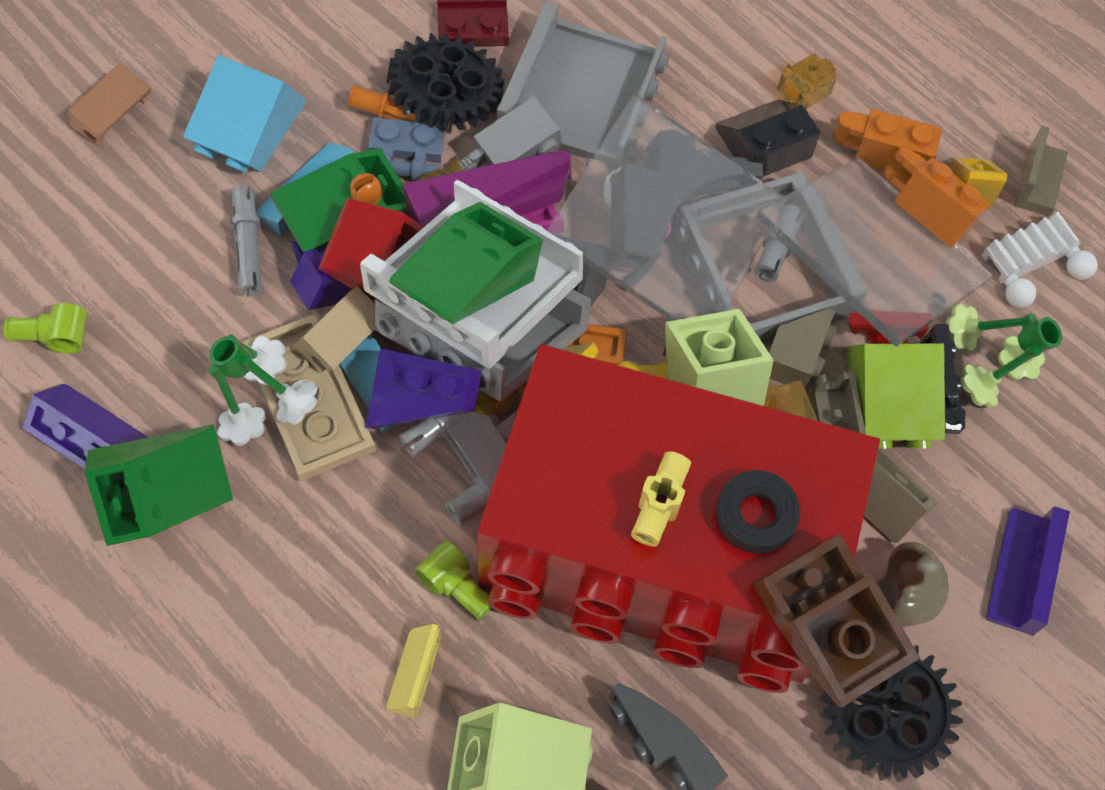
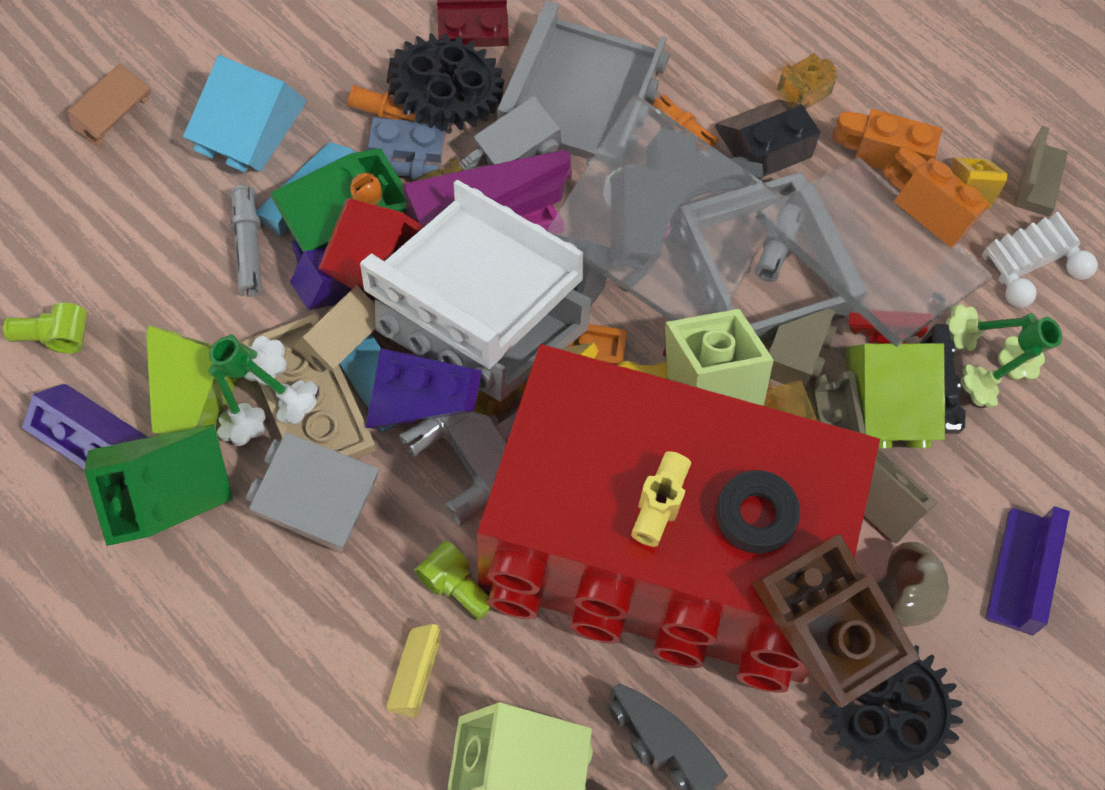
(179, 382): none -> lime slope
(312, 490): none -> light grey slope
(470, 263): green slope -> none
(684, 118): none -> orange pin

